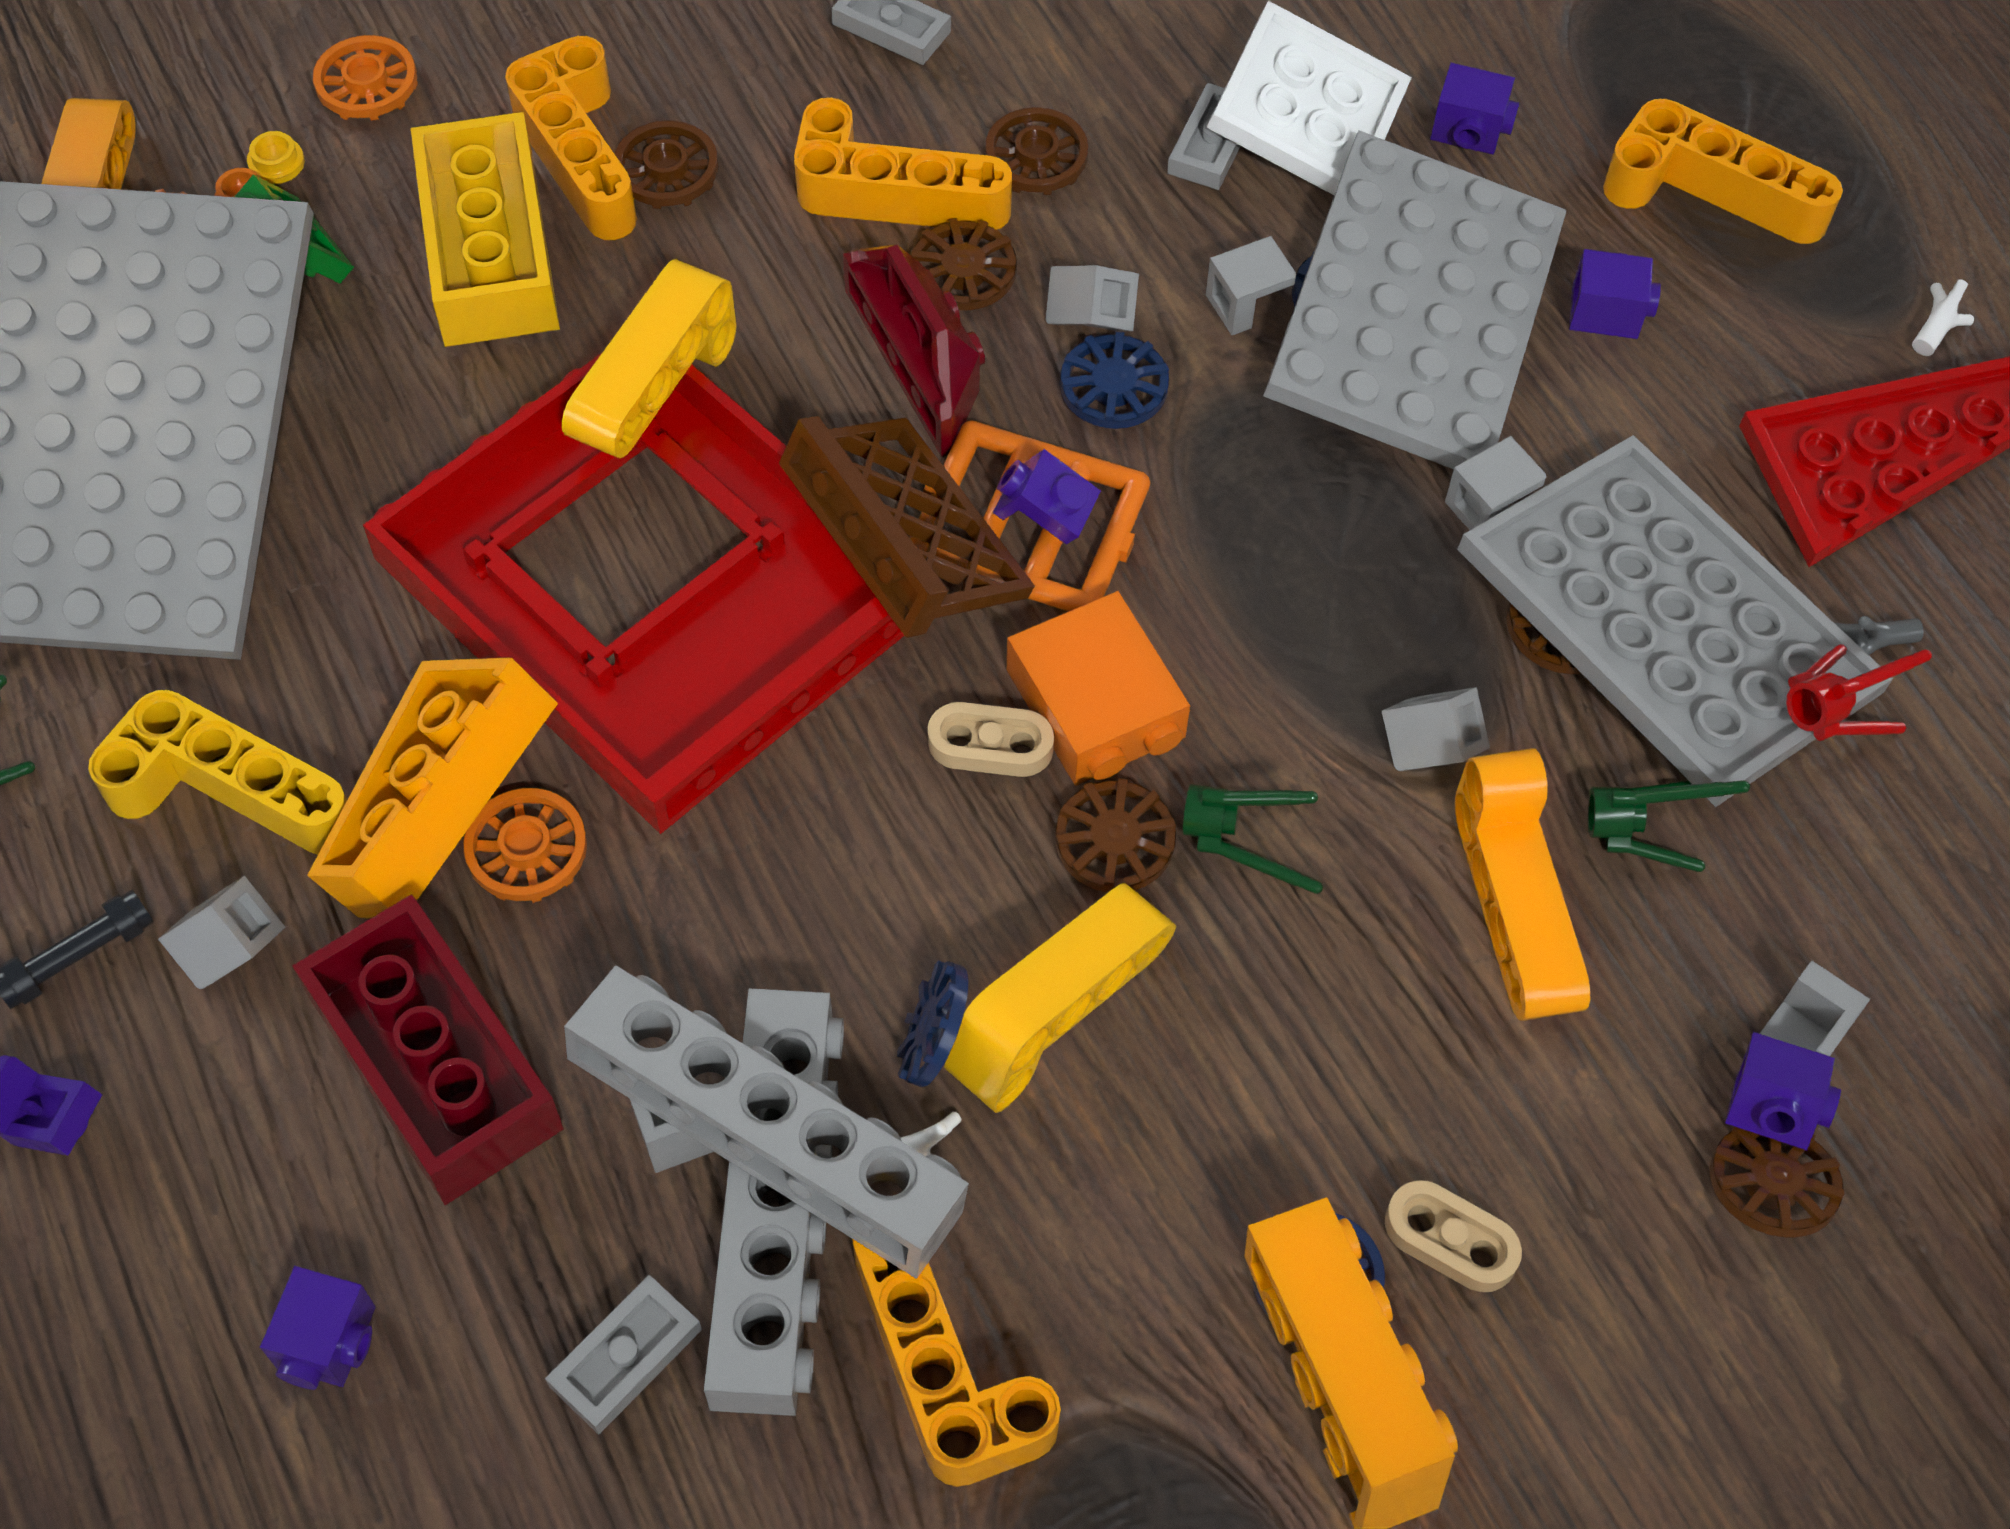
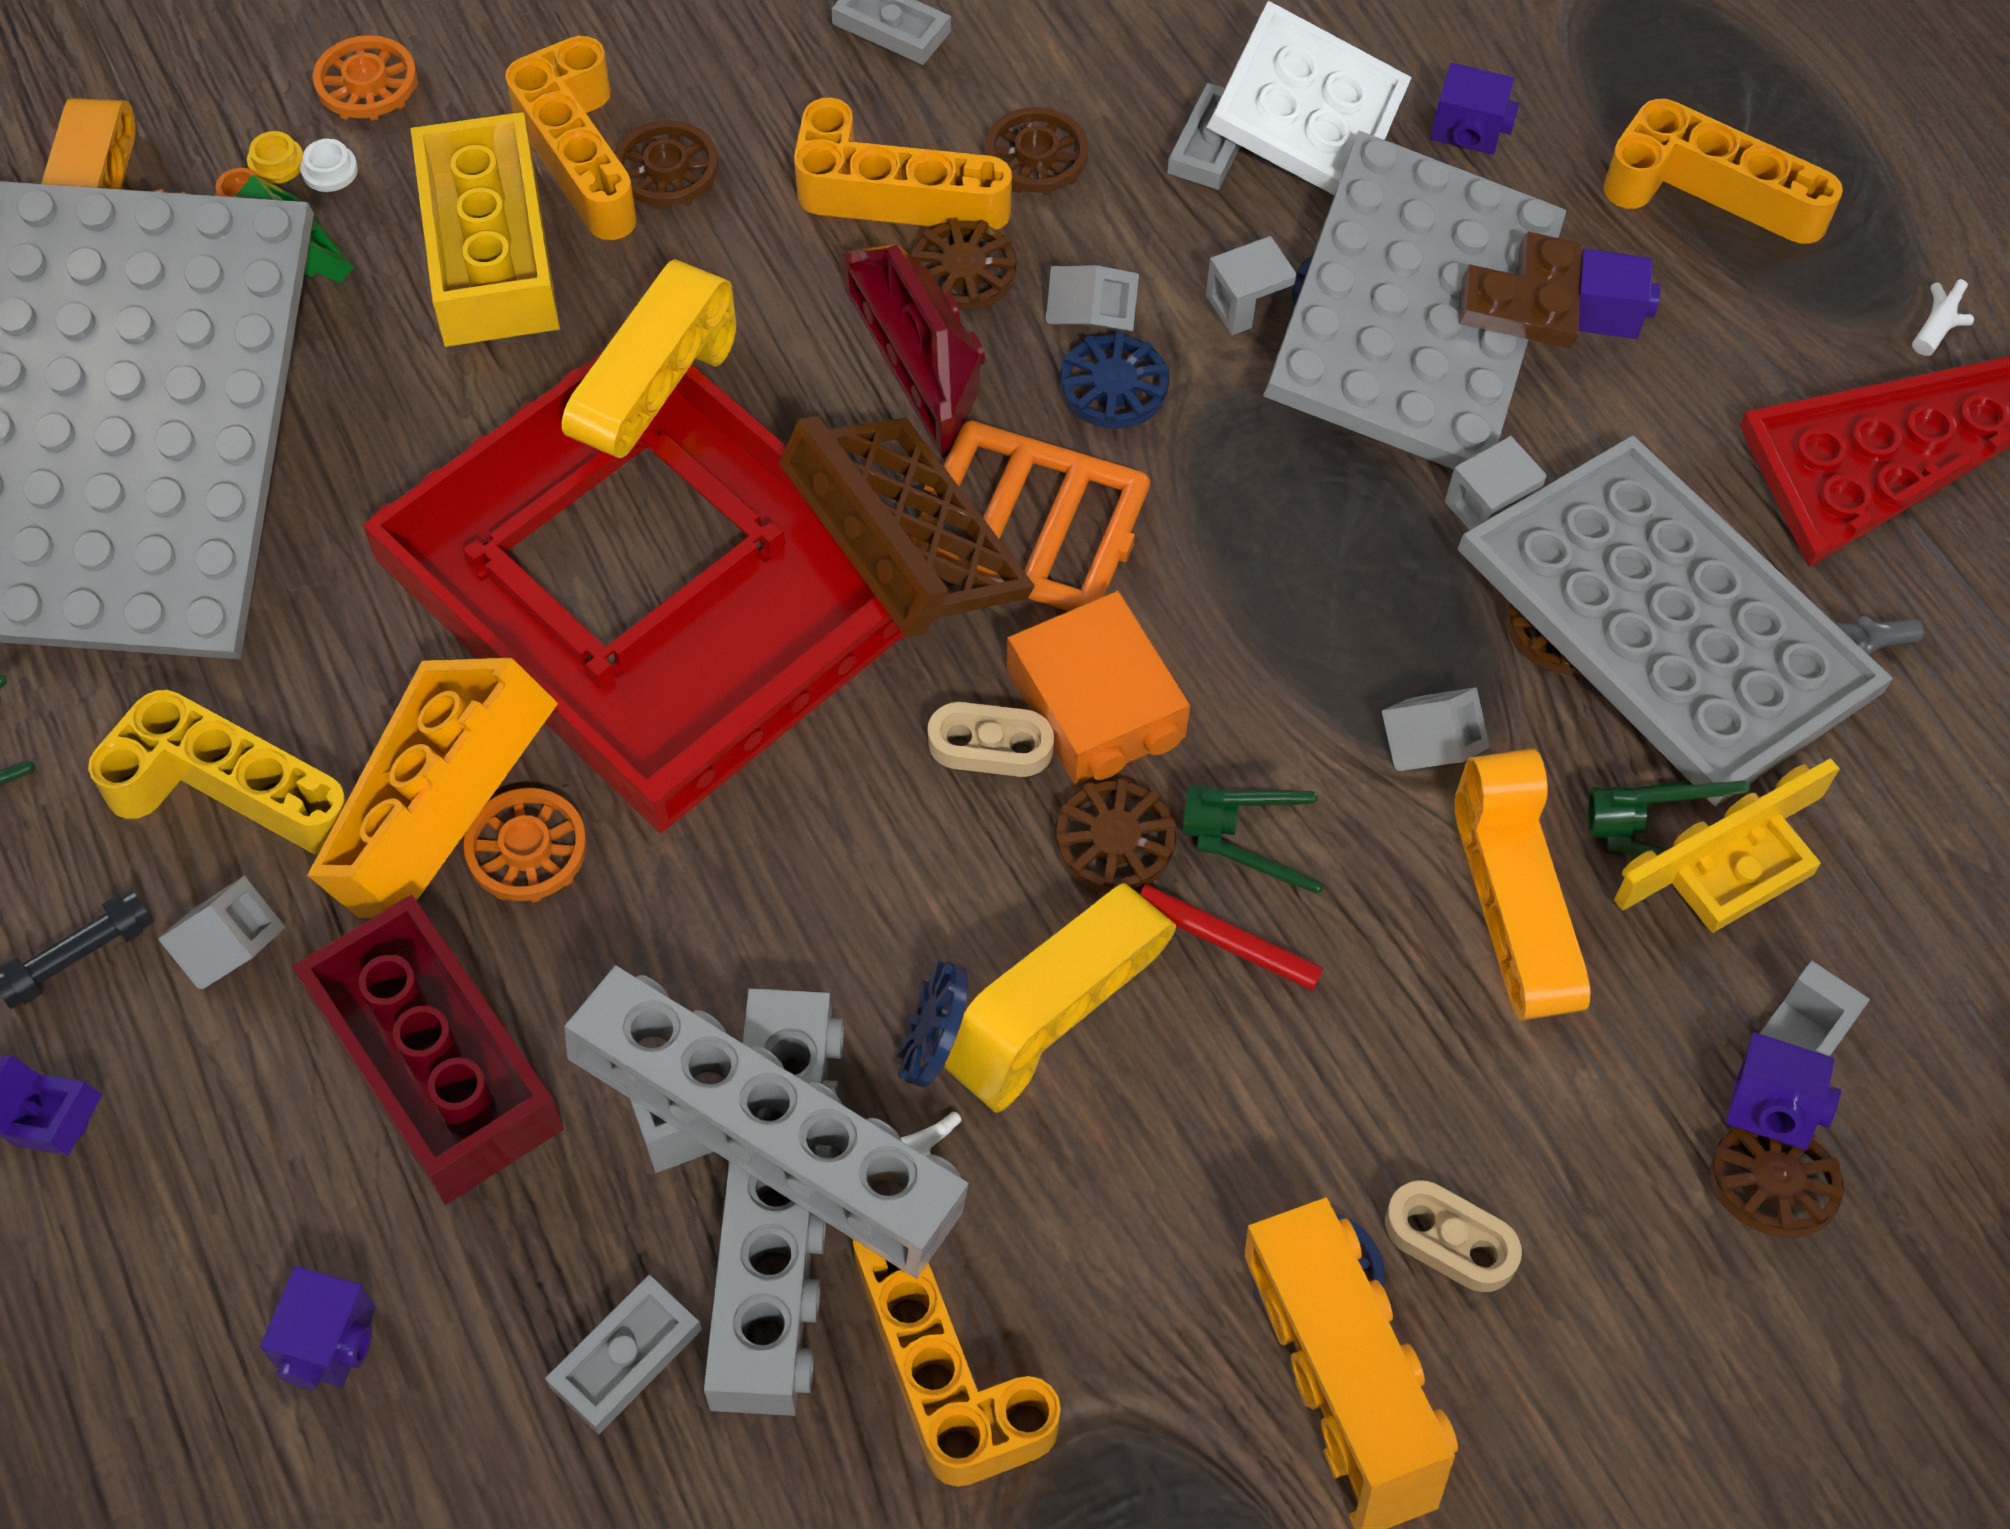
(328, 165): none -> white plate
(1048, 495): dark purple bracket -> none
(1235, 939): none -> red bar
(1537, 302): none -> reddish brown plate
(1739, 859): none -> yellow bracket
(1822, 699): red plant -> none

